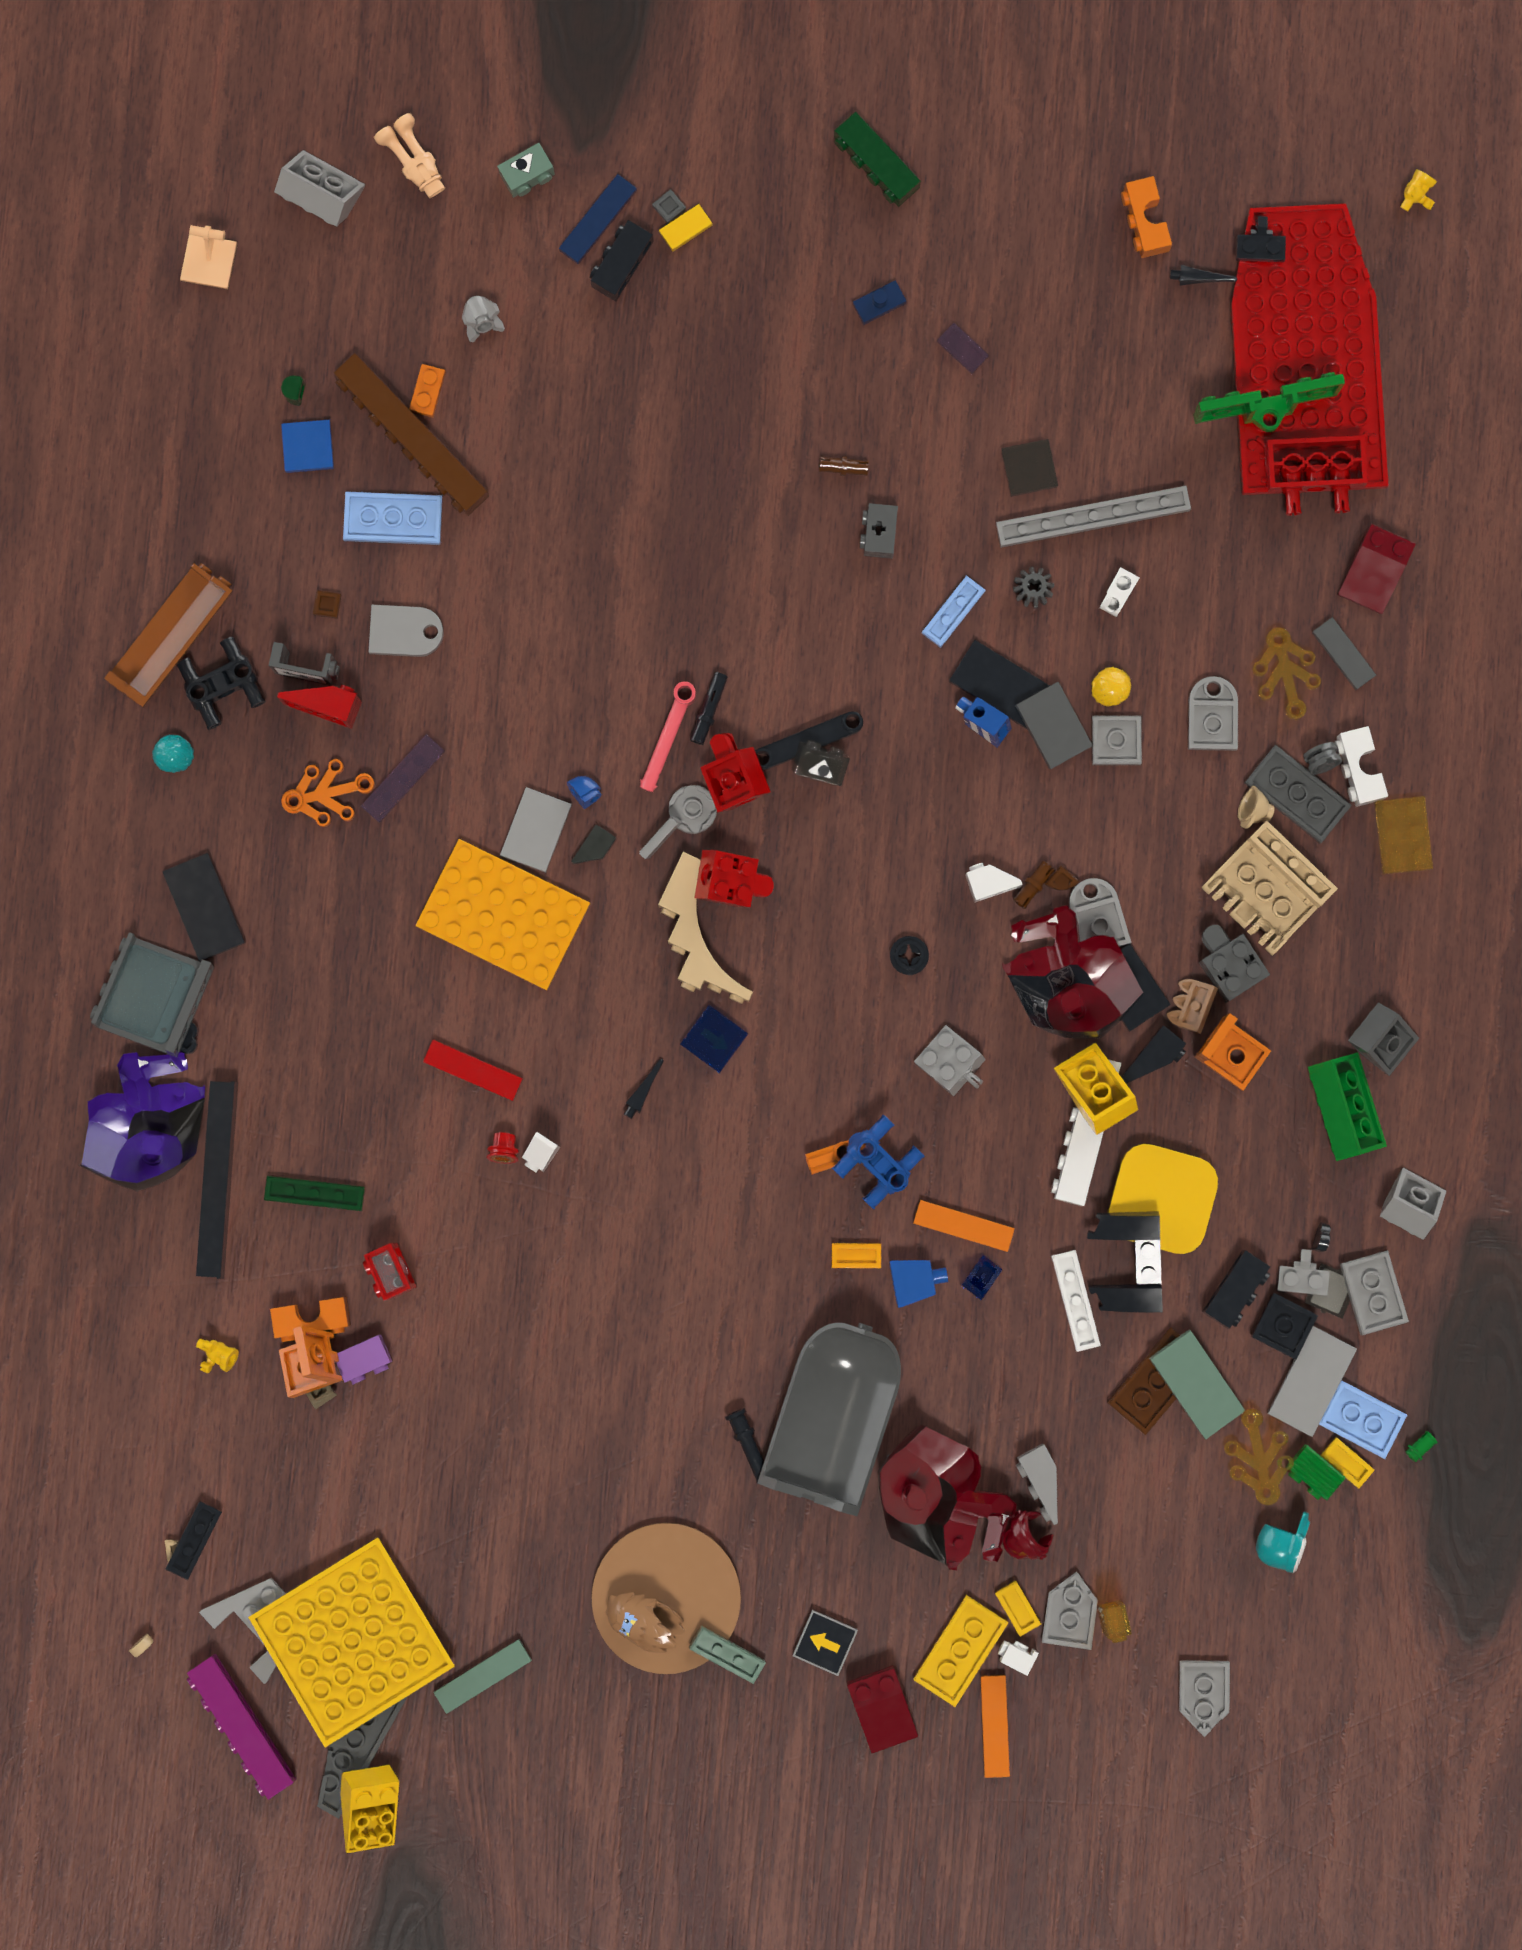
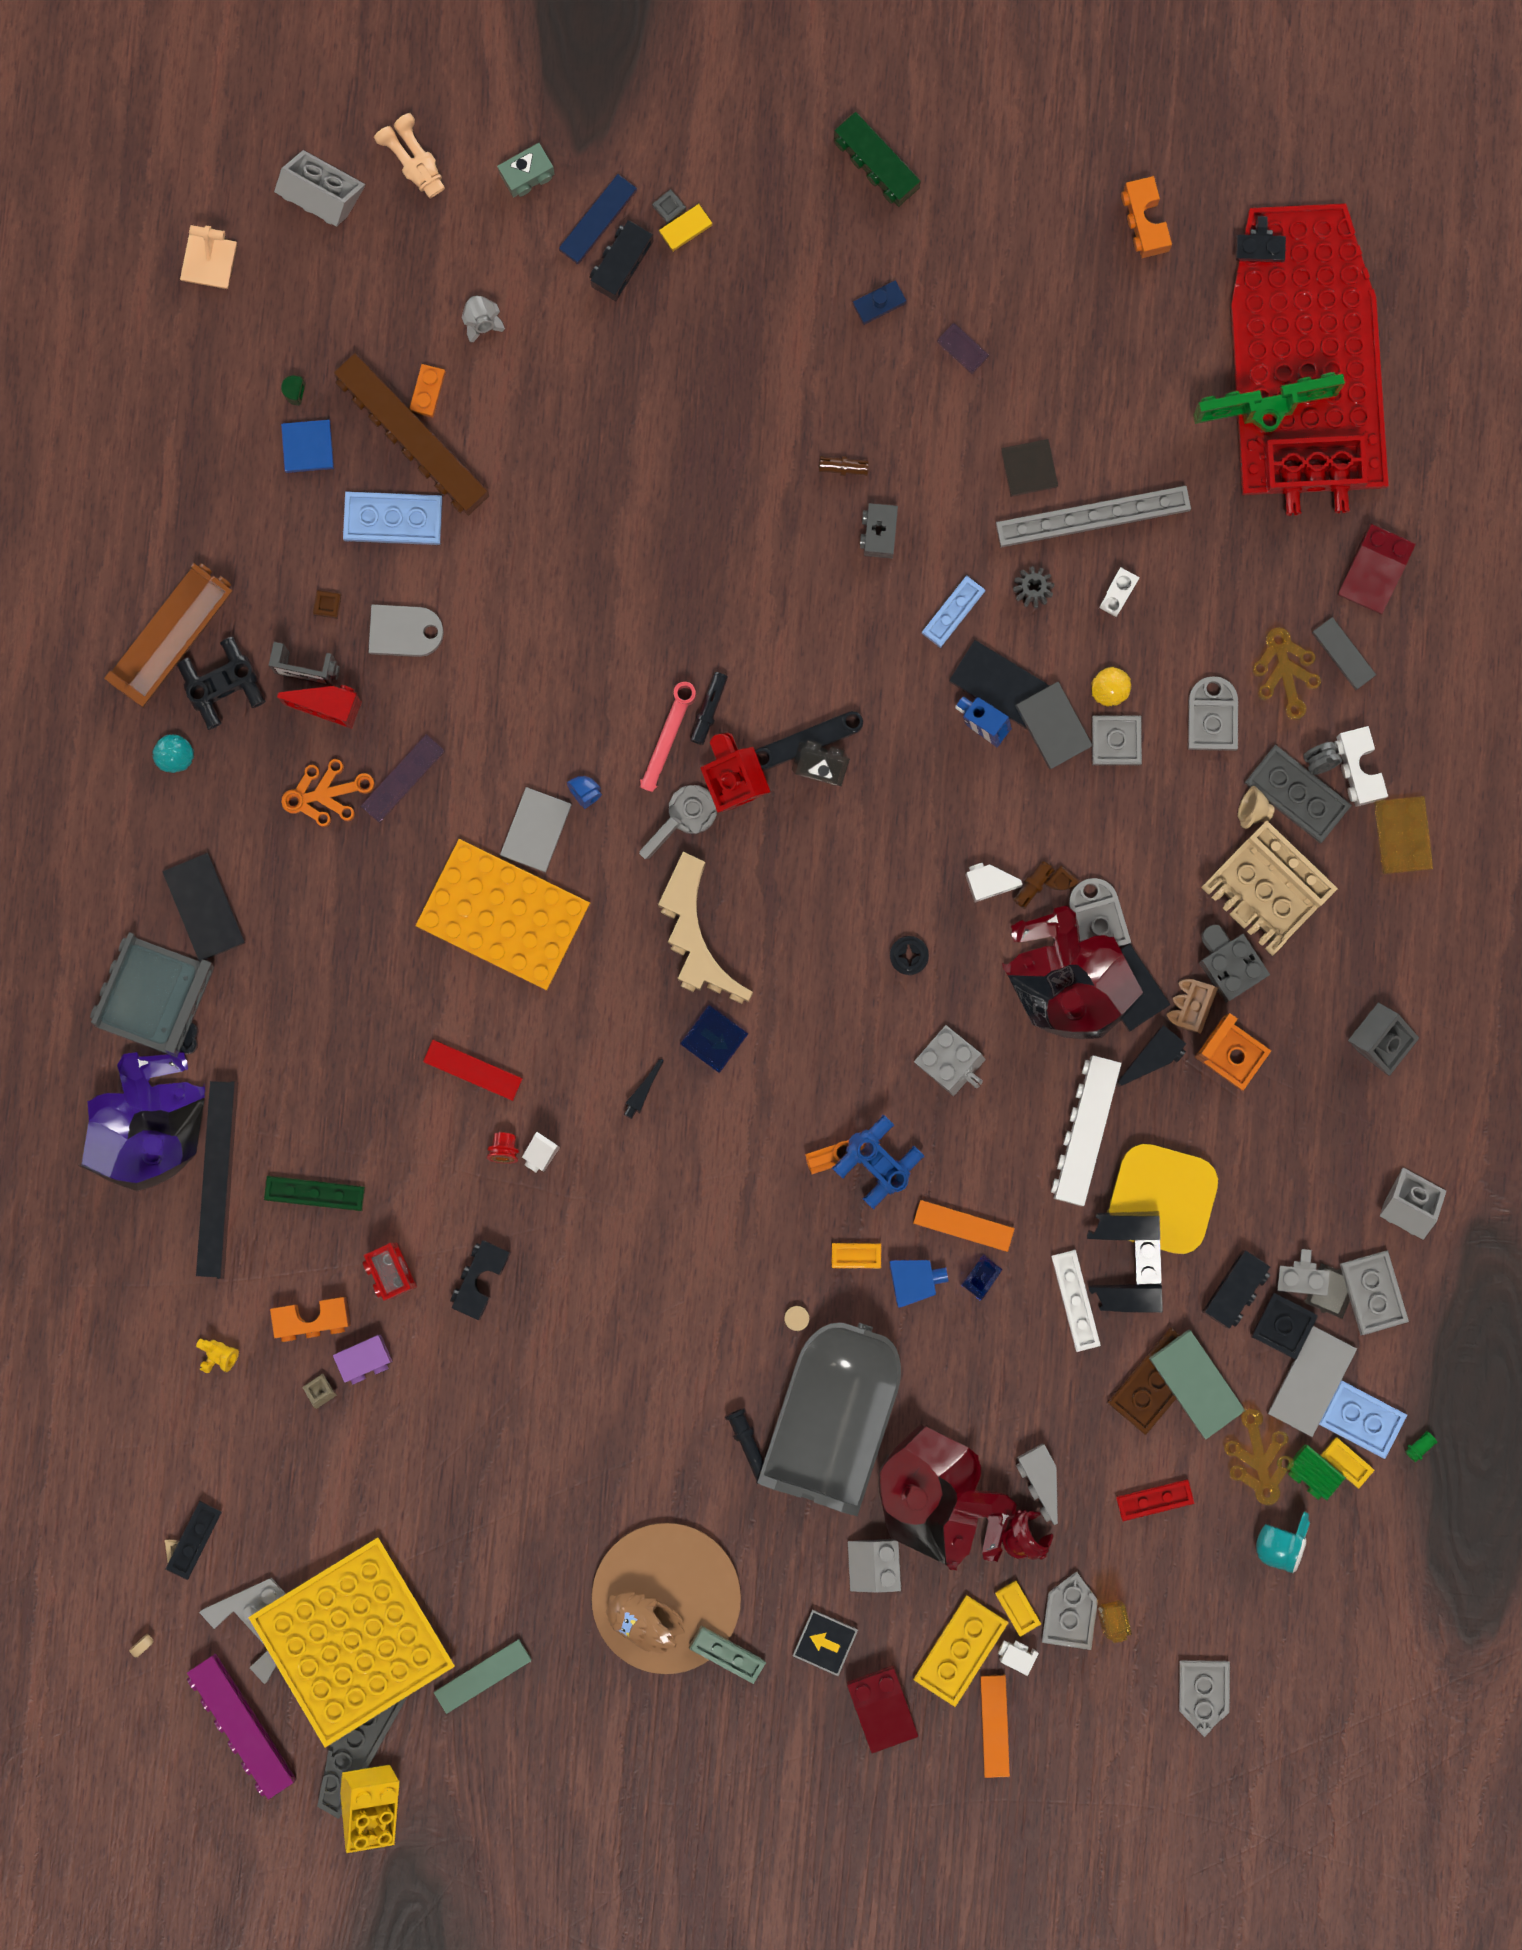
(309, 1362): orange bracket -> none
(469, 1298): none -> black arch
(595, 846): pearl dark grey tile -> none
(732, 877): red brick -> none
(796, 1318): none -> tan tile
(874, 1565): none -> light grey slope
(1096, 1088): yellow slope -> none
(1155, 1500): none -> red tile
(1190, 275): black piece -> none
(1322, 1238): black tile -> none
(1347, 1106): green slope -> none
(1416, 191): yellow piece -> none

